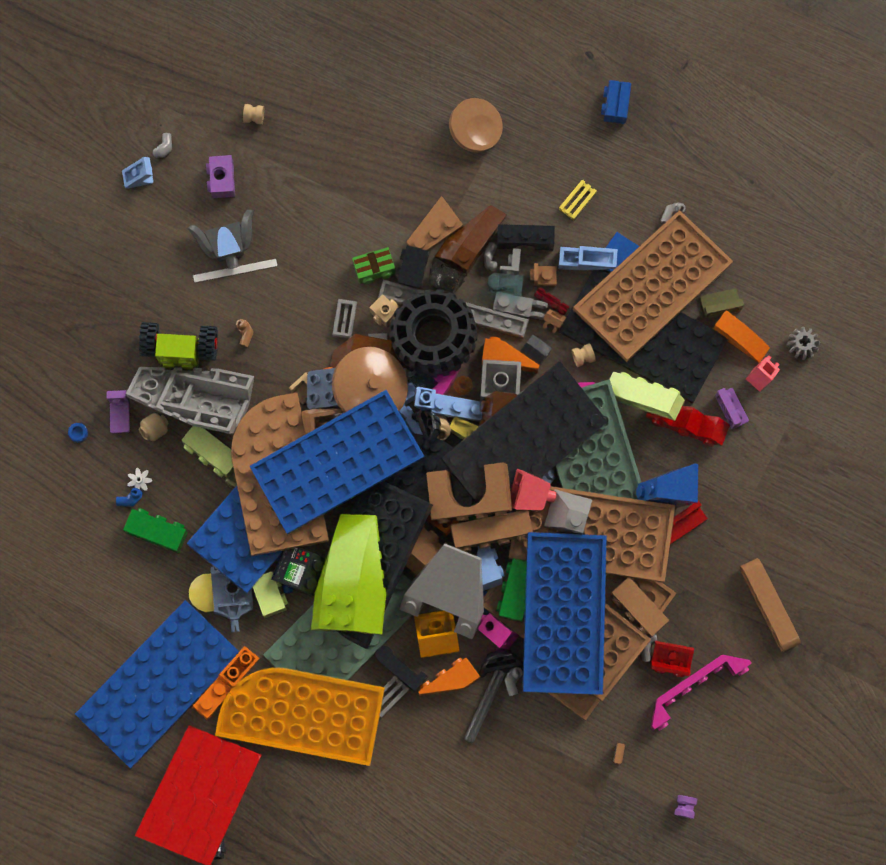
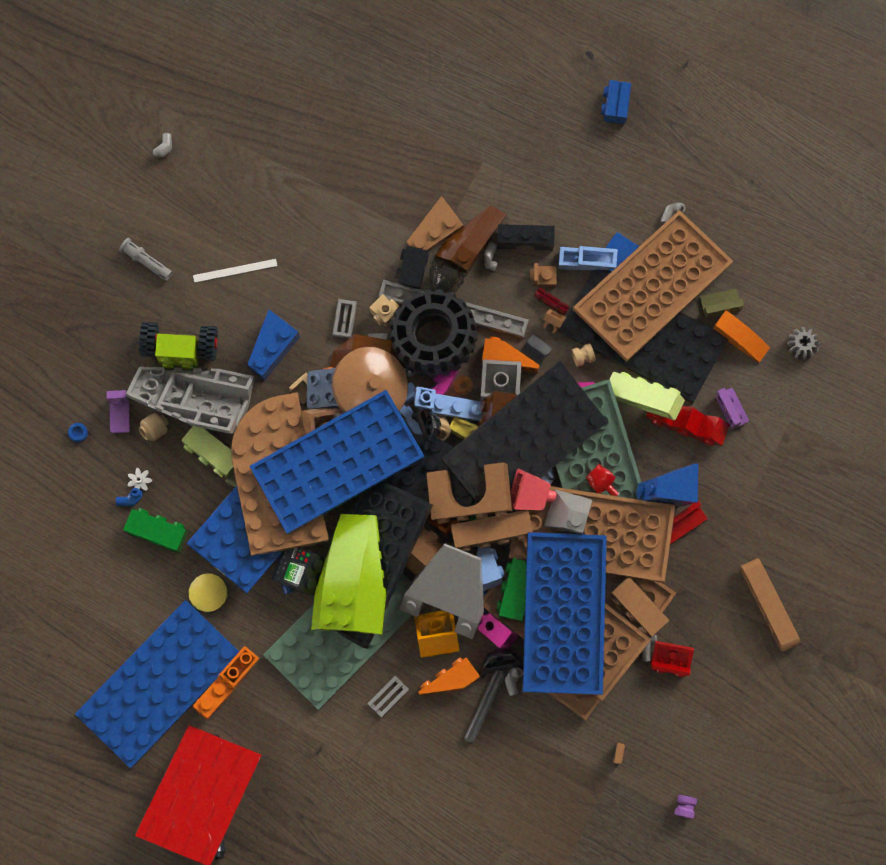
(138, 173): light blue slope -> none
(138, 255): none -> light grey pin
(225, 186): medium lavender brick -> none
(226, 241): dark grey torso -> none
(229, 604): sand blue plate -> none
(246, 331): medium nougat arm -> none
(253, 114): tan wheel -> none
(269, 596): yellowish green brick -> none
(271, 345): none -> blue wedge
(303, 714): light orange plate -> none
(374, 266): bright green brick -> none
(400, 670): black leg -> none
(422, 381): clear light blue slope -> none
(475, 125): medium nougat piece -> none
(505, 282): clear light blue leg -> none
(513, 263): light grey bracket -> none
(518, 306): light grey hinge -> none
(586, 188): light yellow tile -> none
(601, 480): none -> red piece
(735, 666): dark pink slope -> none
(763, 373): coral brick -> none

